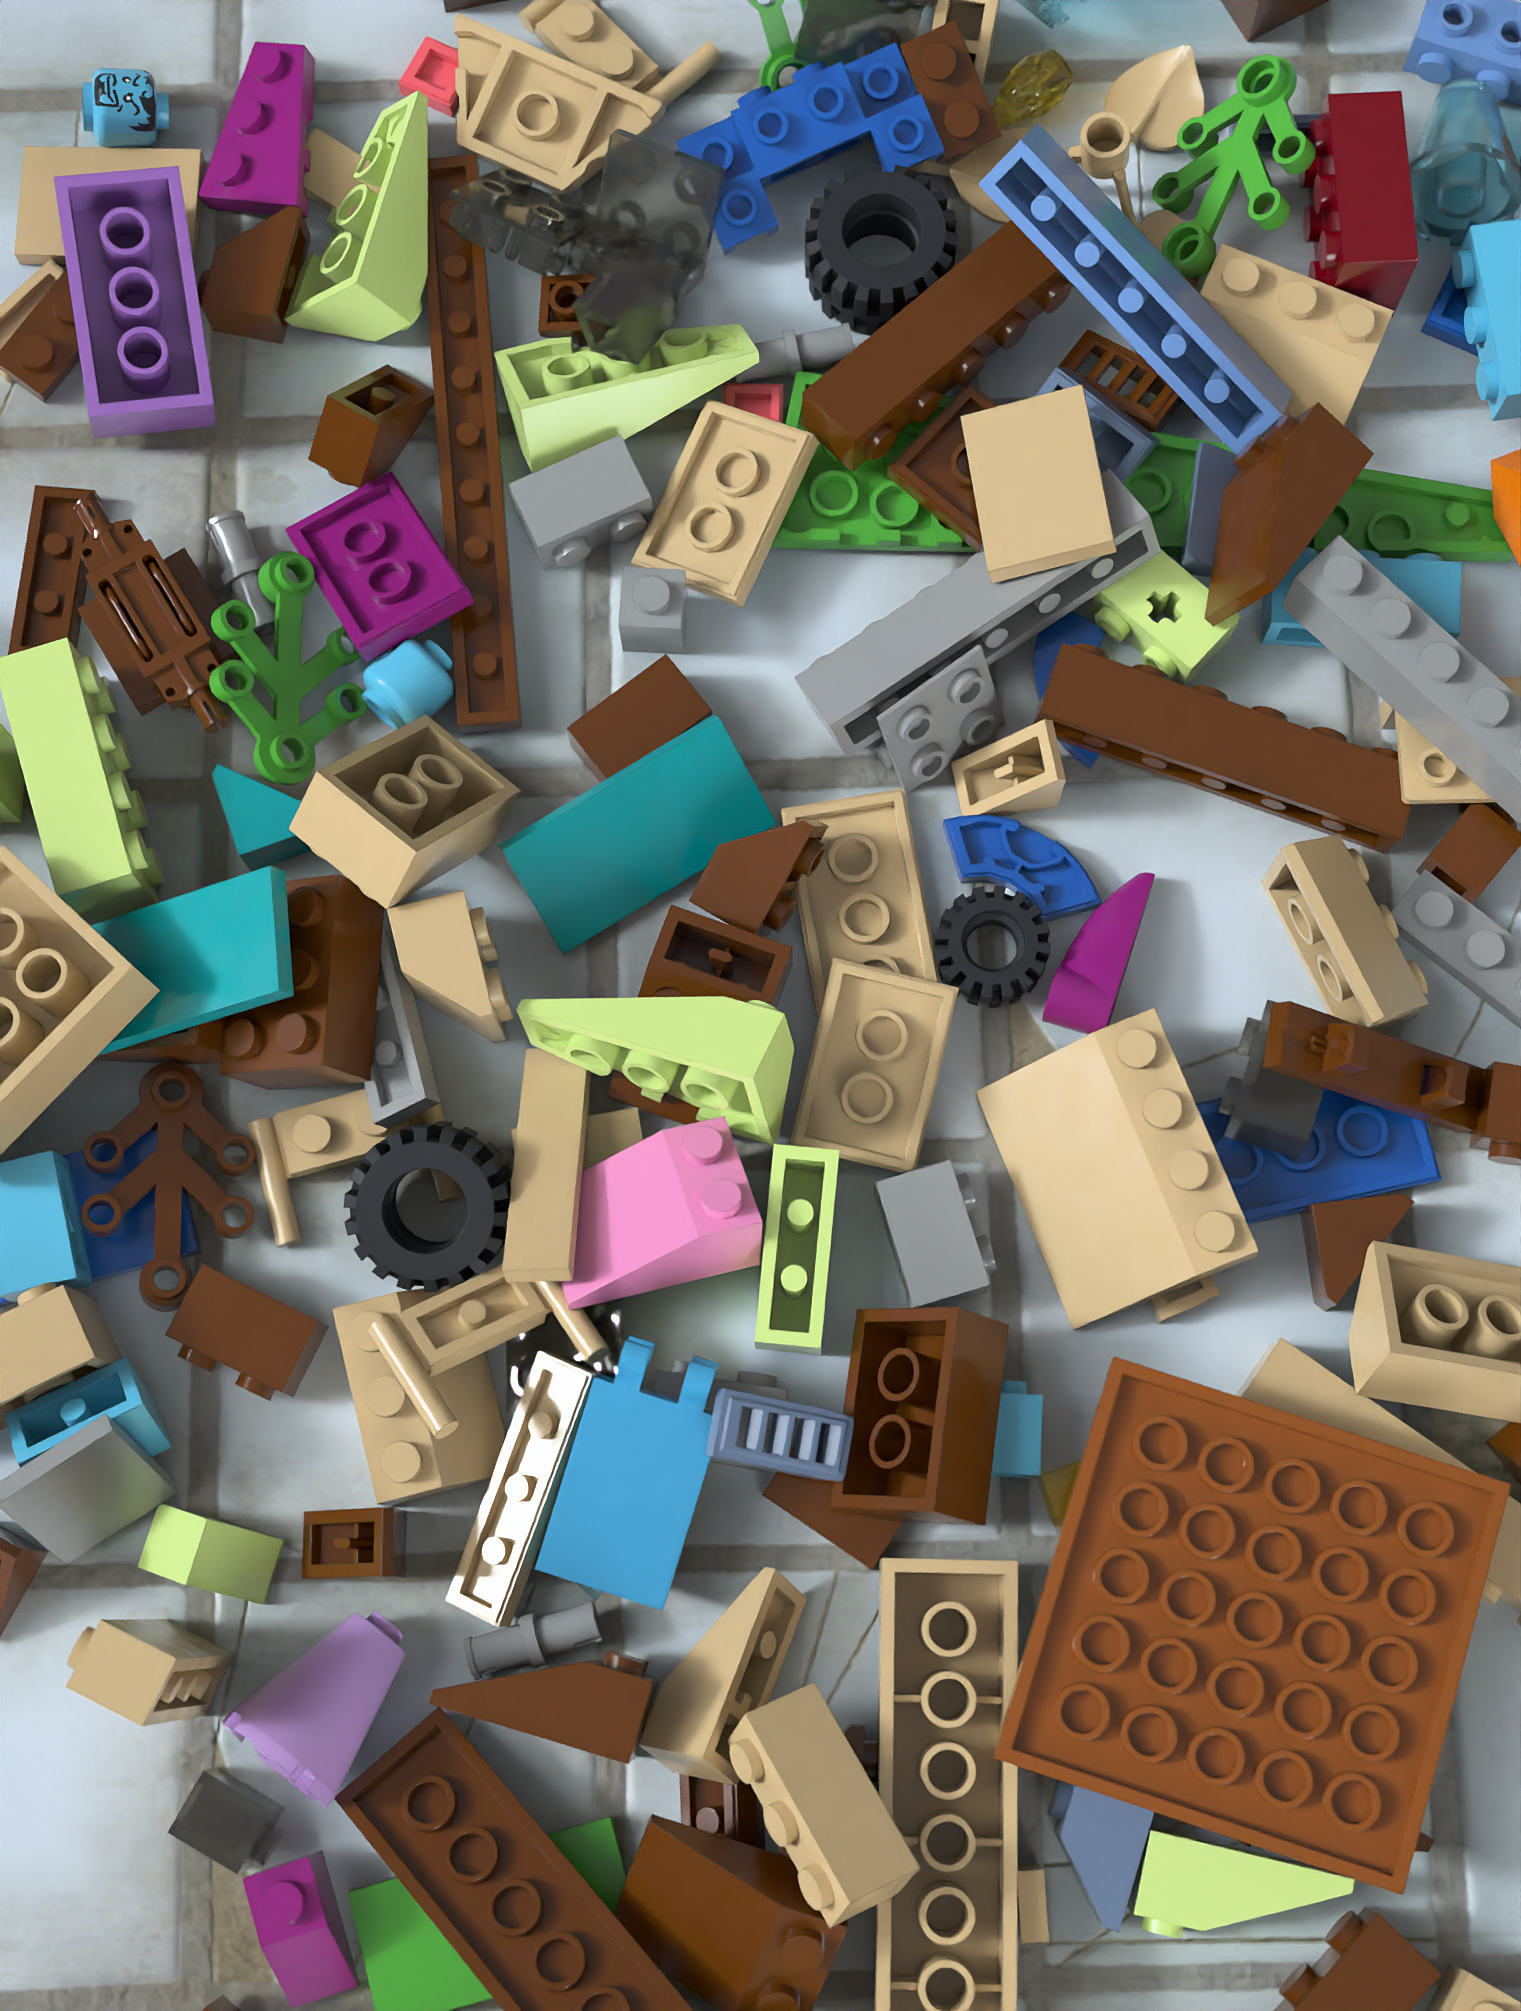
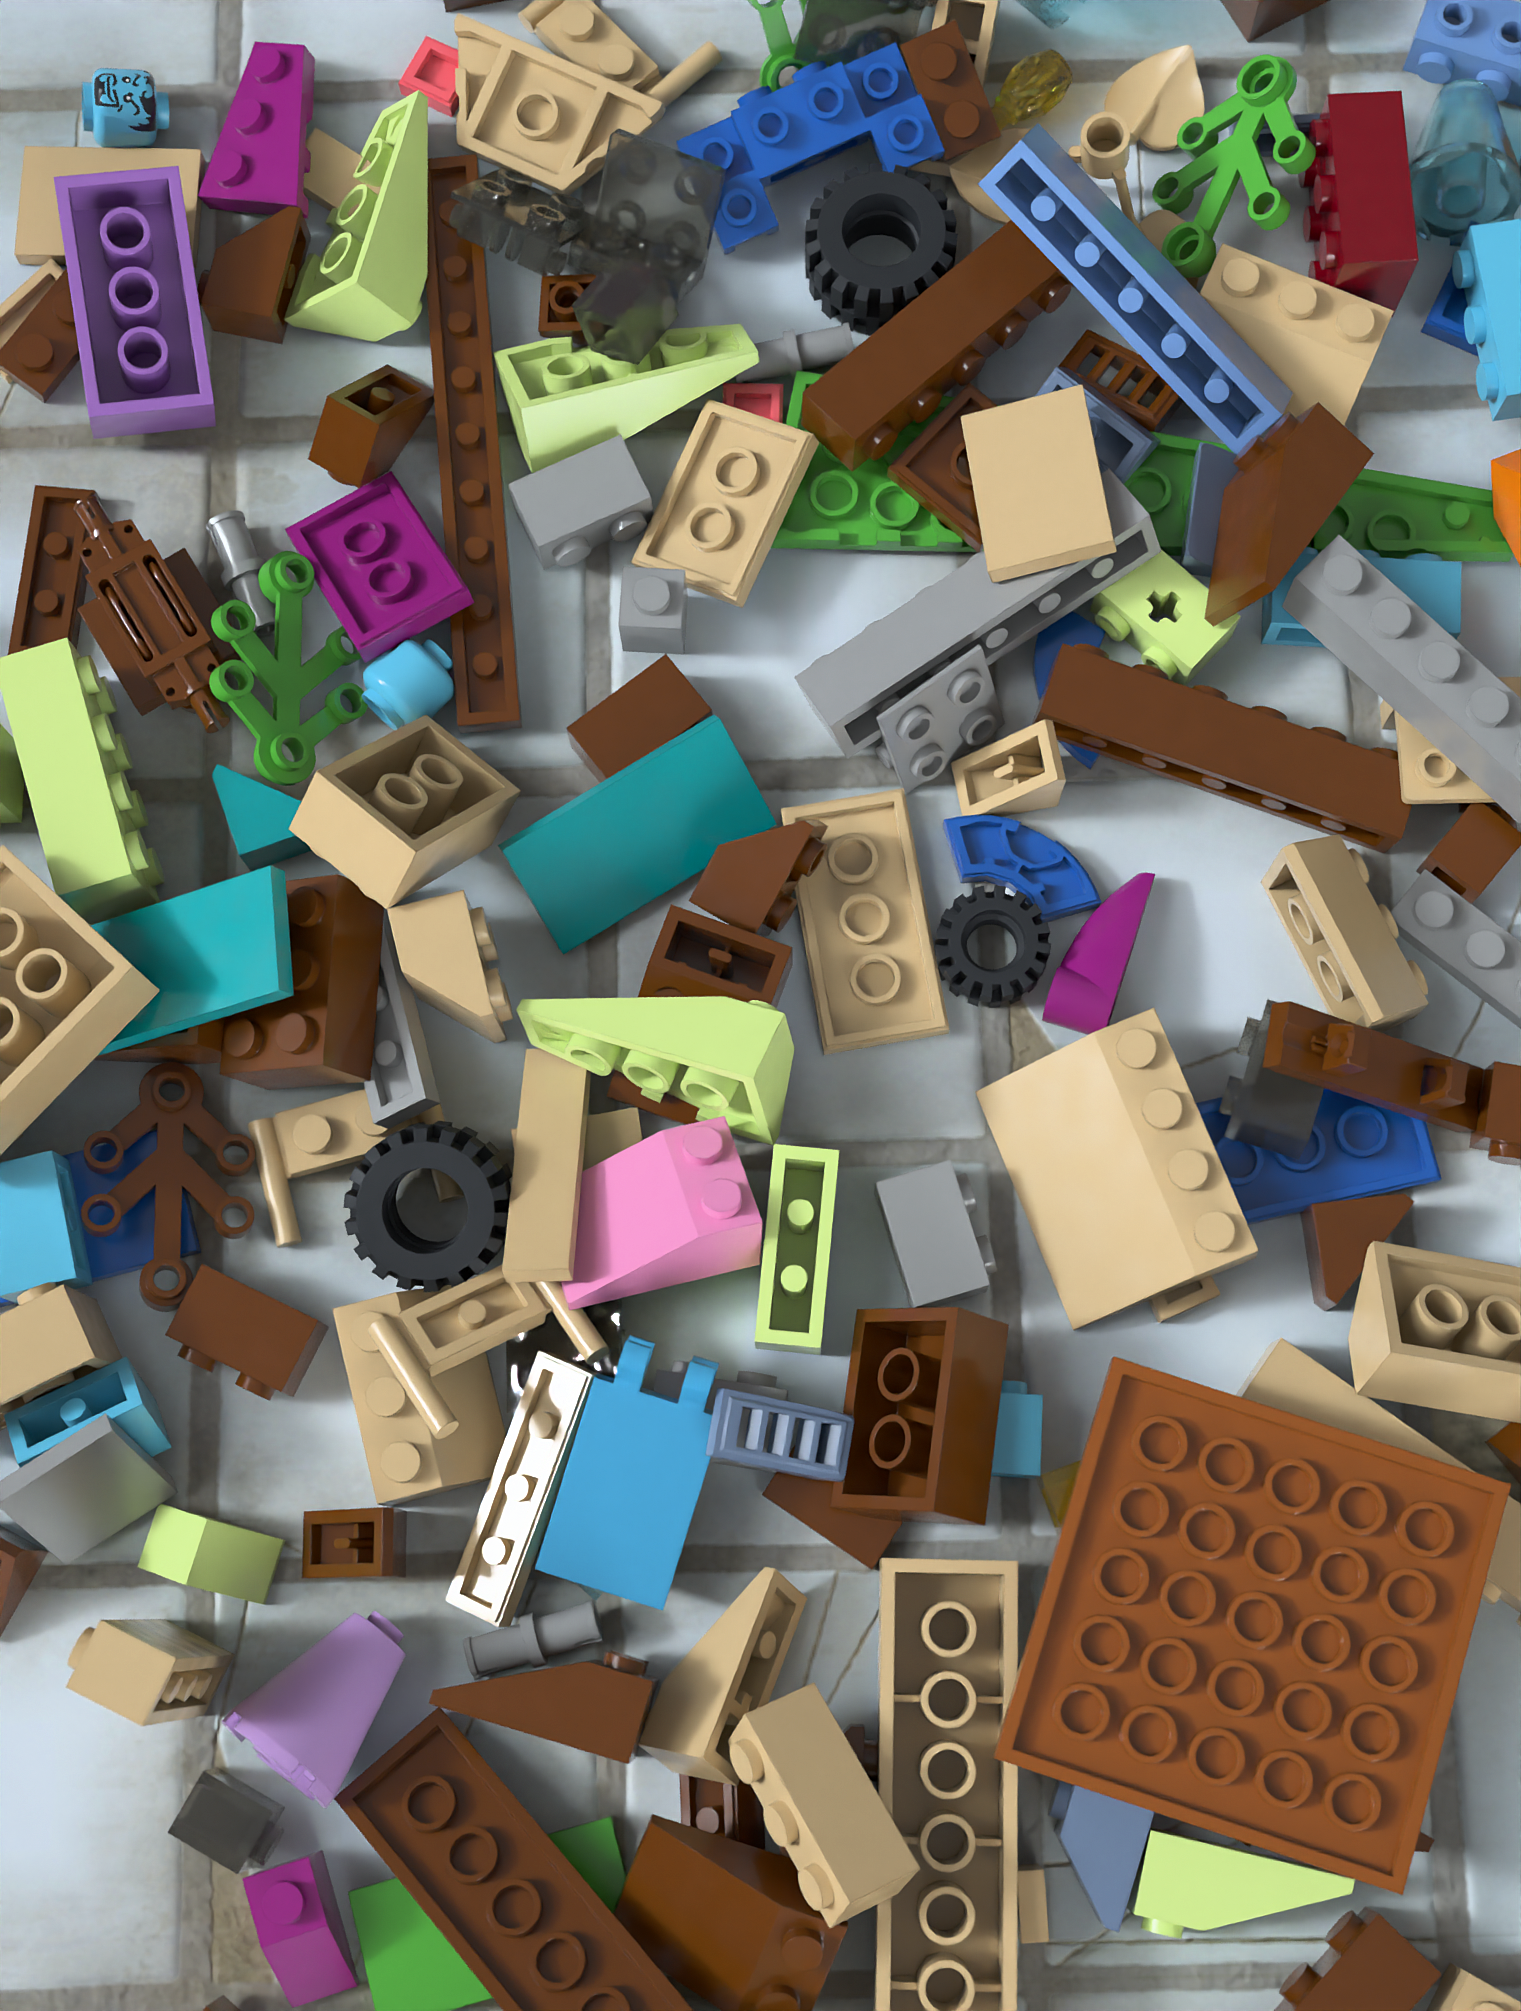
(874, 1065): tan tile -> none

